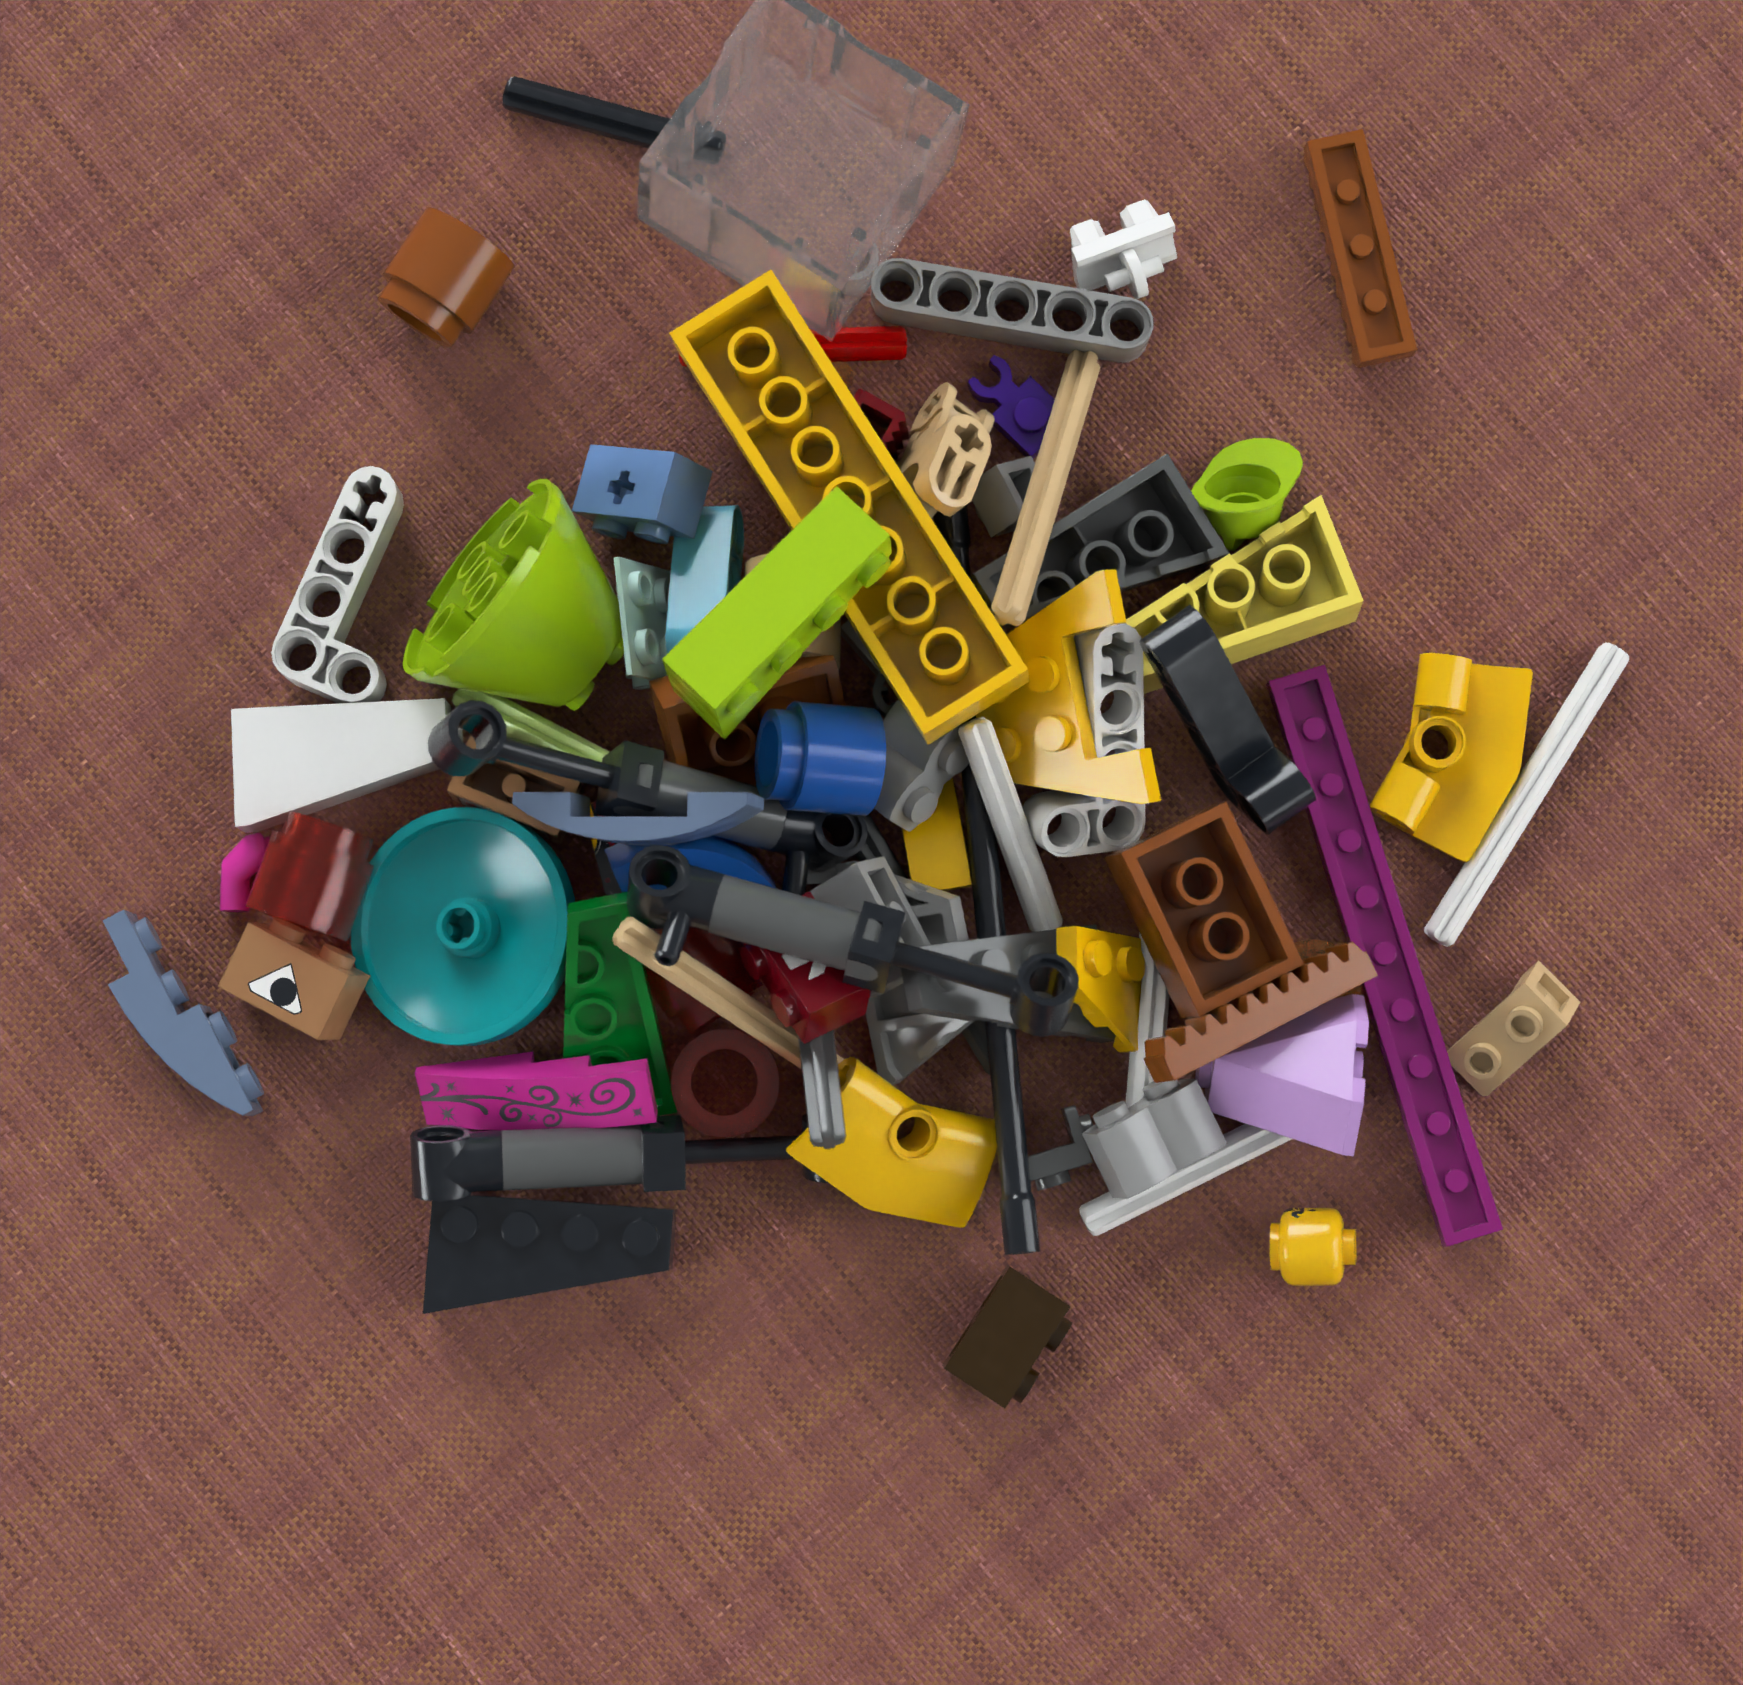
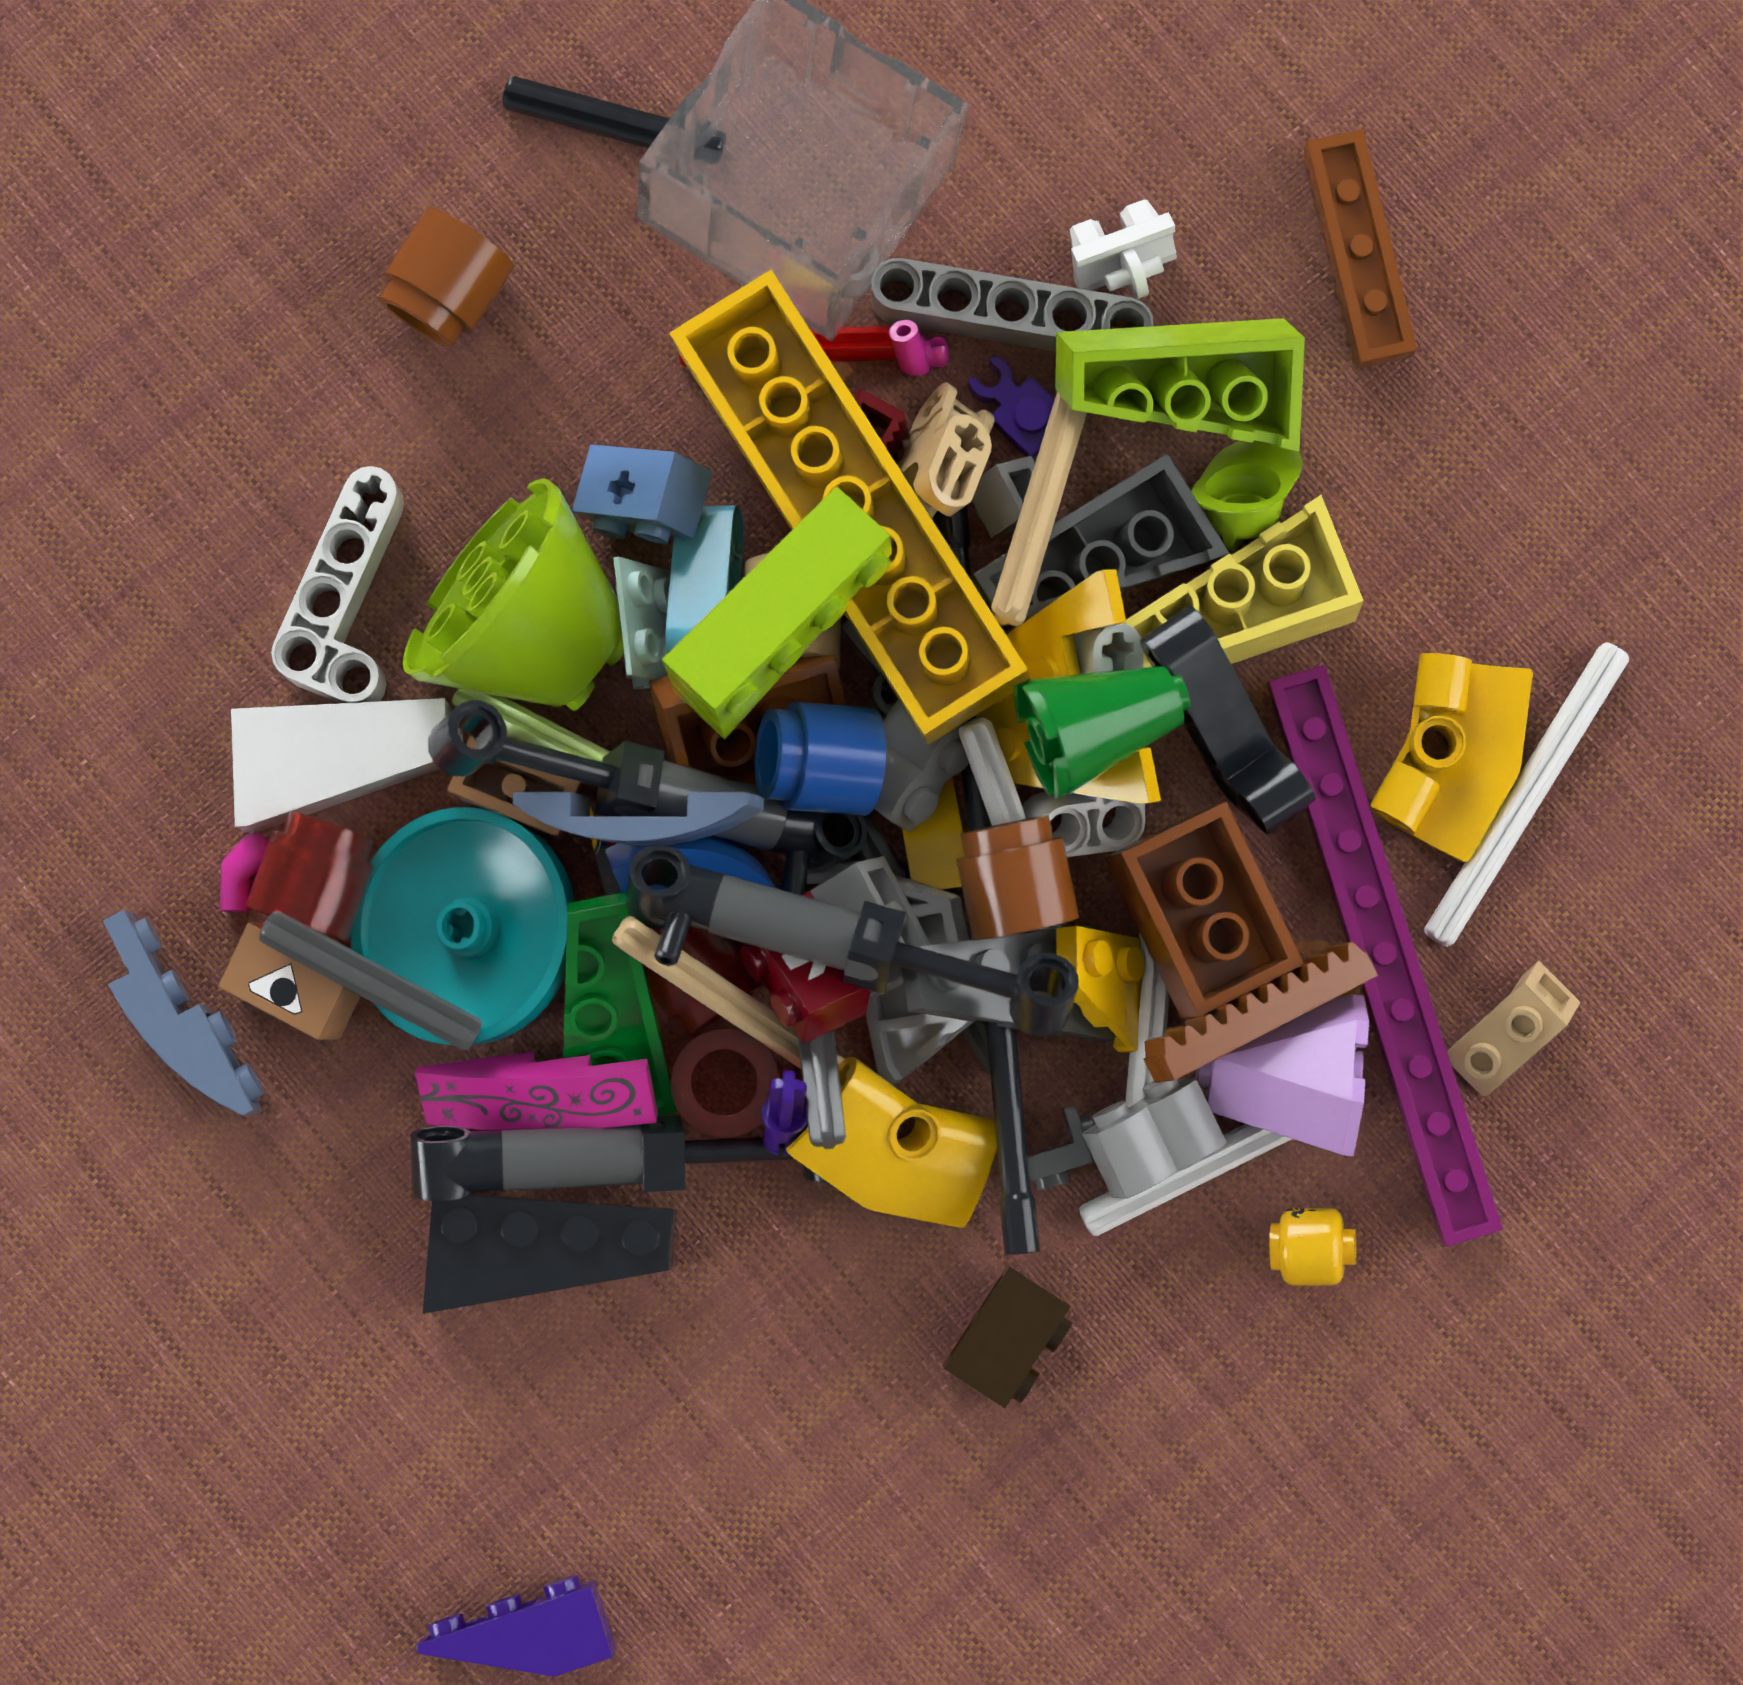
(370, 980): none -> dark grey axle
(537, 1637): none -> dark purple slope
(784, 1112): none -> dark purple axle
(915, 352): none -> dark pink arm
(1015, 878): none -> dark orange piece
(1095, 721): none -> green cone
(1196, 377): none -> lime wedge

